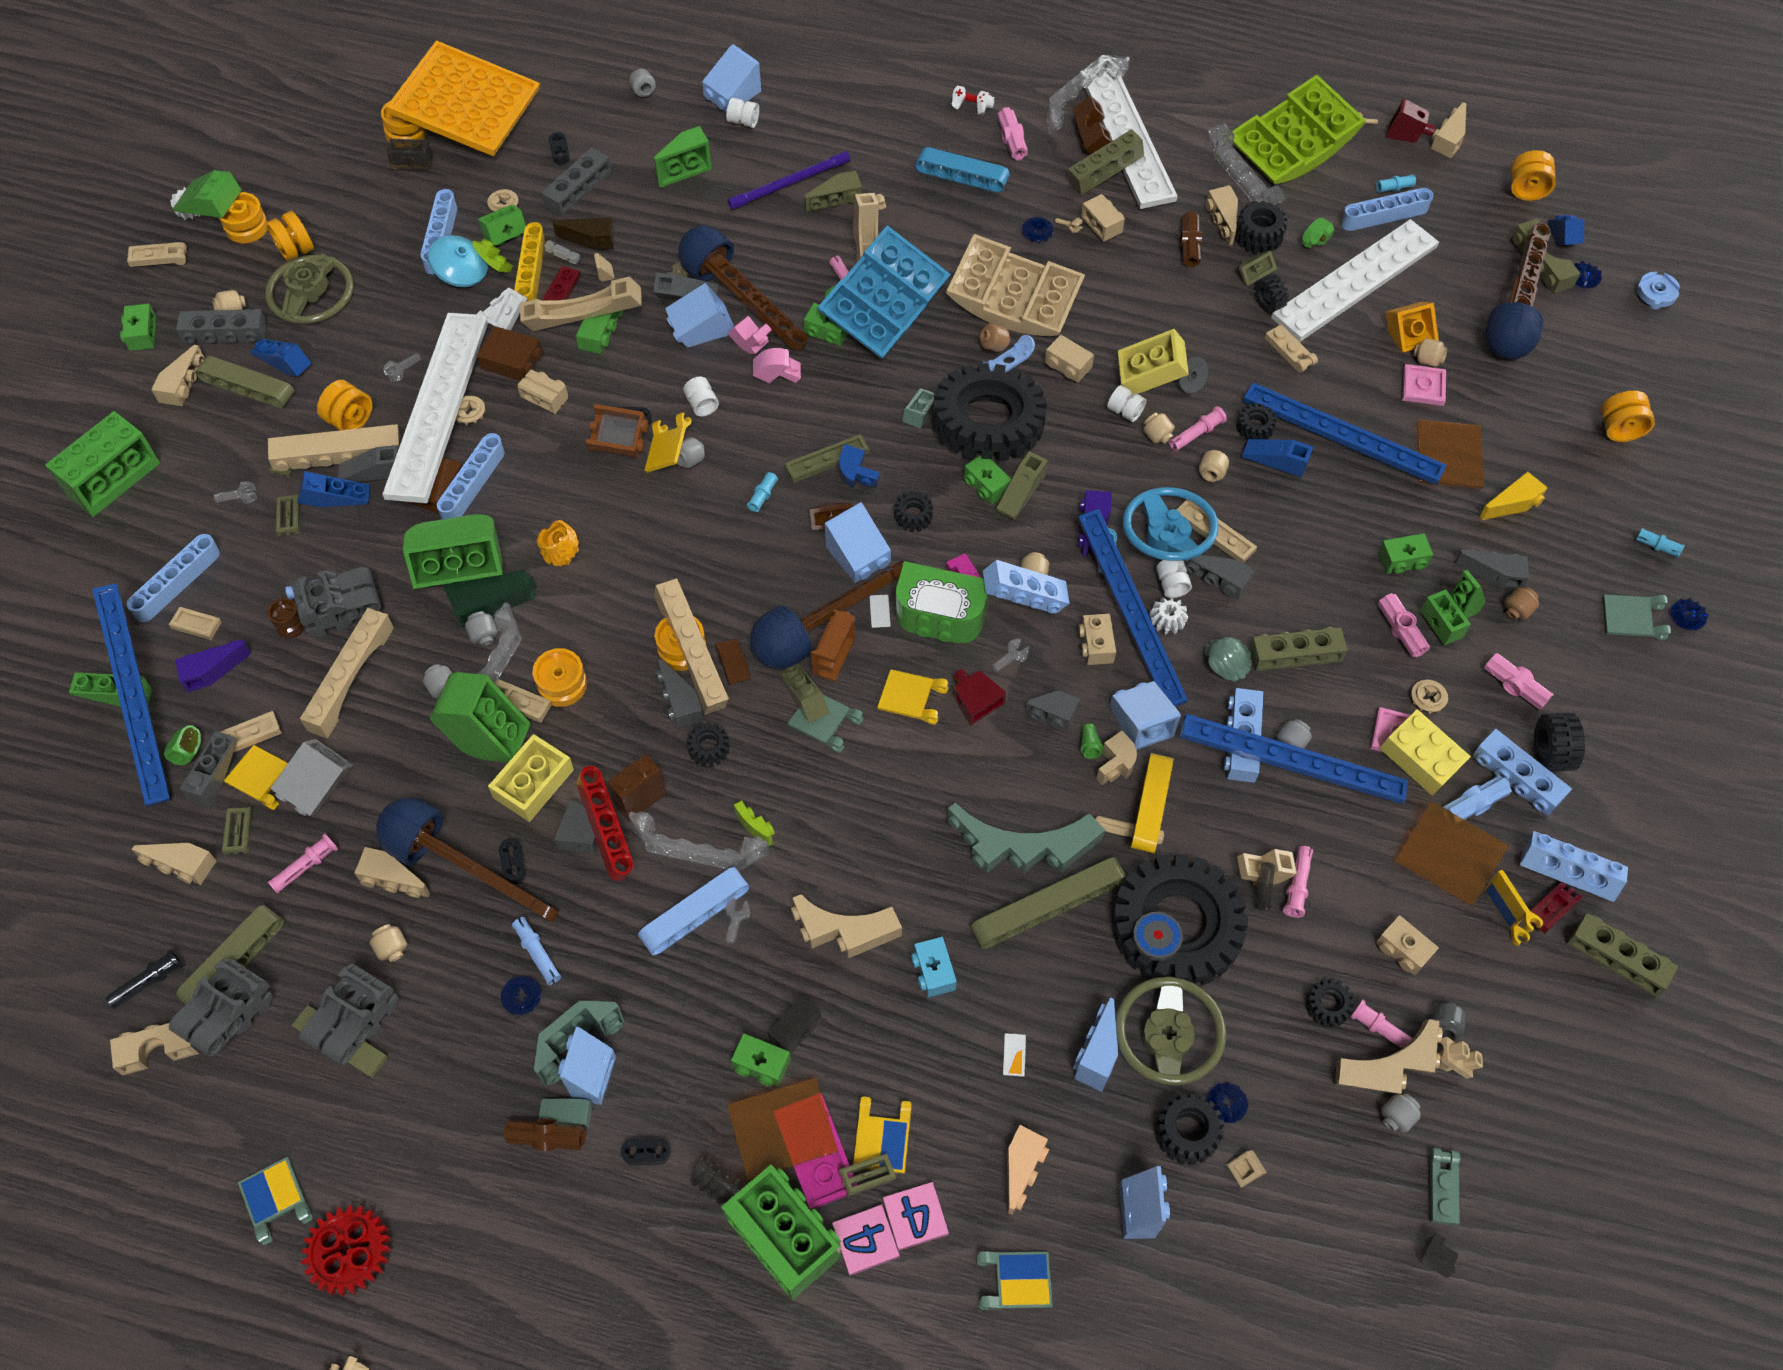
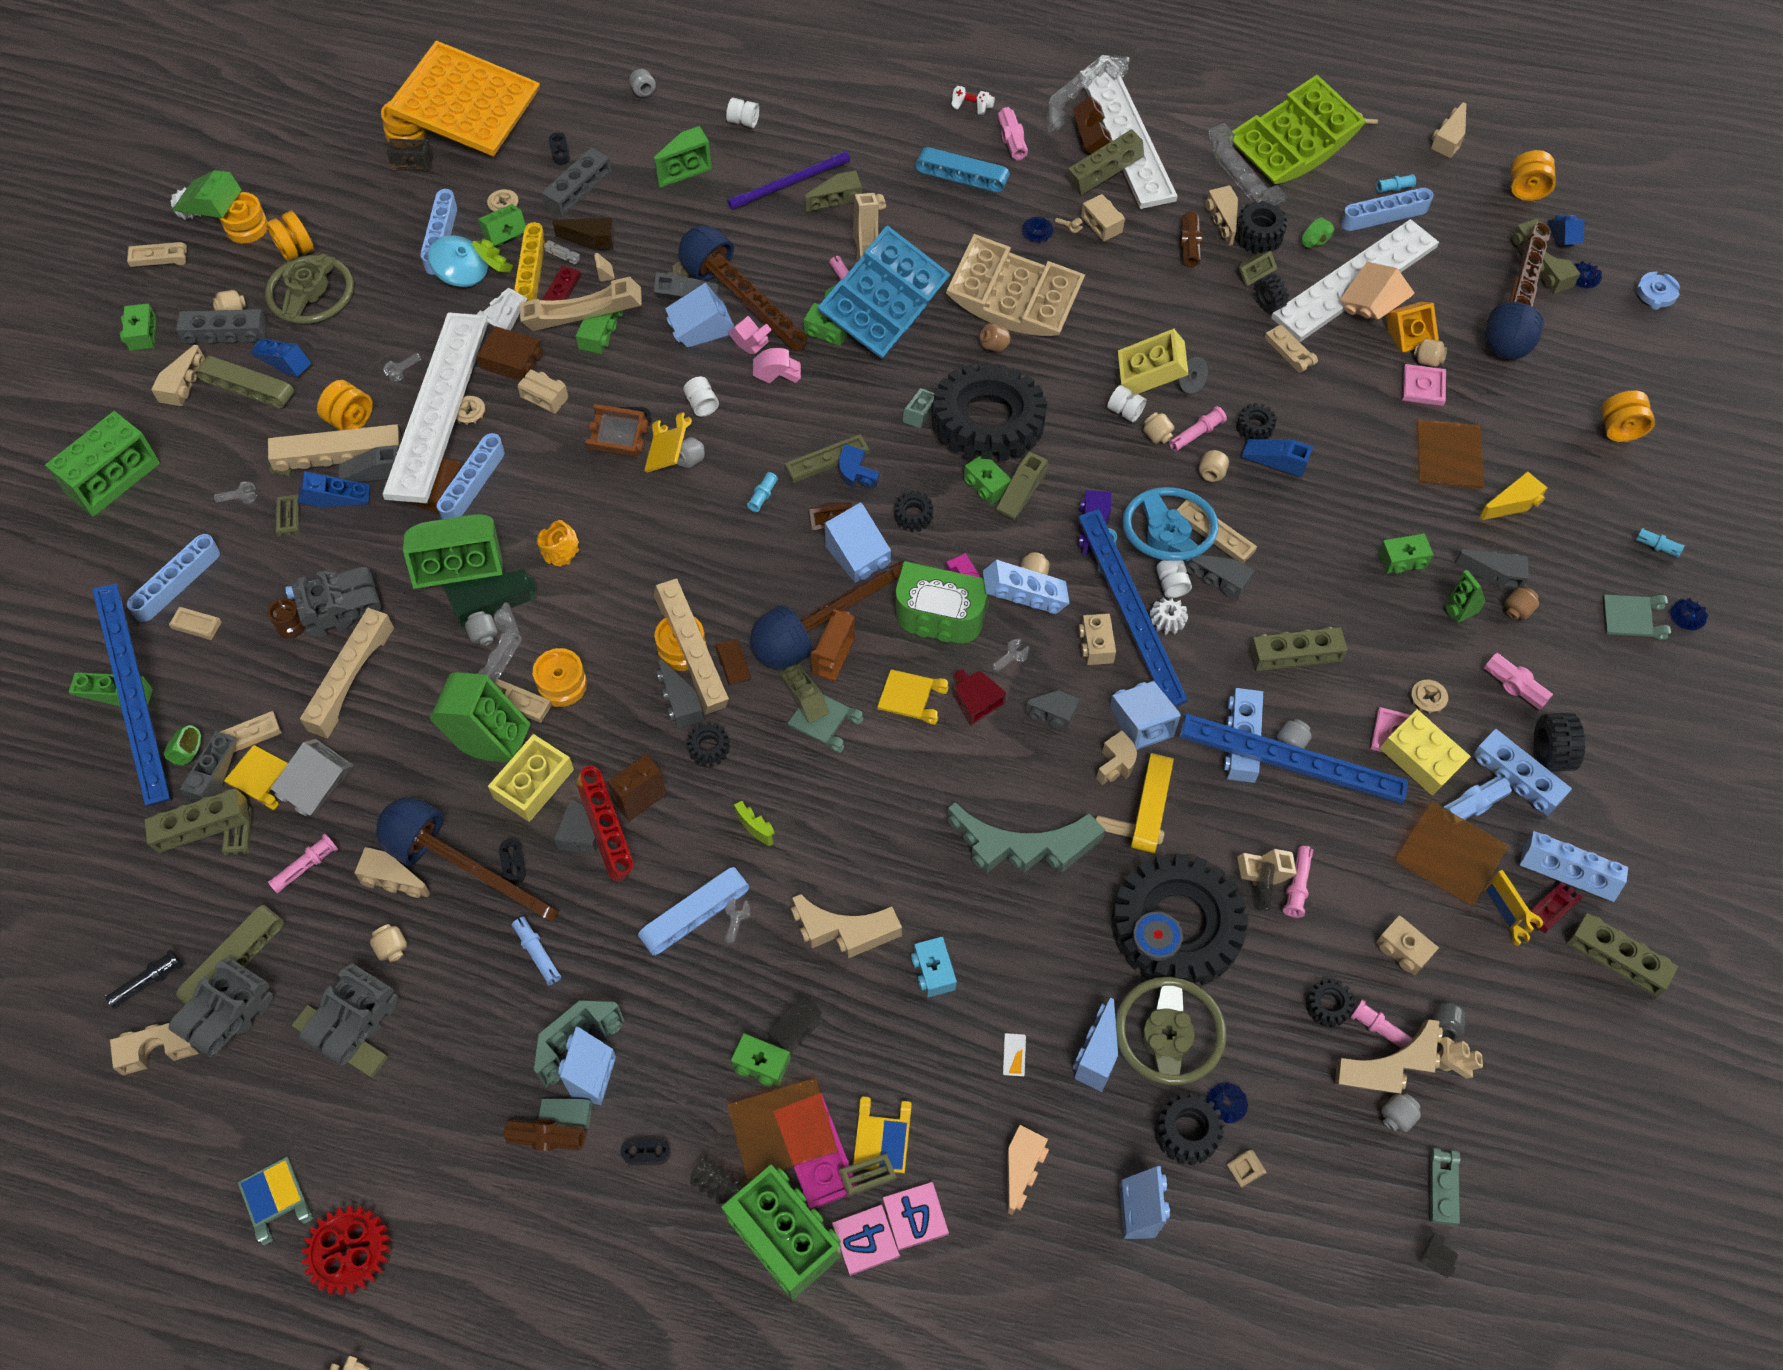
(182, 859): tan slope -> none
(197, 820): none -> olive brick
(208, 666): dark purple slope -> none
(435, 679): light grey head -> none
(512, 990): clear blue gear -> none
(732, 77): light blue slope -> none
(752, 849): clear slope -> none
(879, 611): white sticker -> none
(1019, 352): light blue piece -> none
(1021, 1280): flag -> none
(1048, 903): olive beam -> none
(1069, 358): tan brick -> none
(1091, 744): bright green cone -> none
(1229, 658): sand green hair -> none
(1347, 434): blue plate -> none
(1376, 291): none -> light nougat slope
(1408, 634): bright pink piece -> none
(1409, 123): dark red torso -> none
(1445, 617): bright green brick -> none

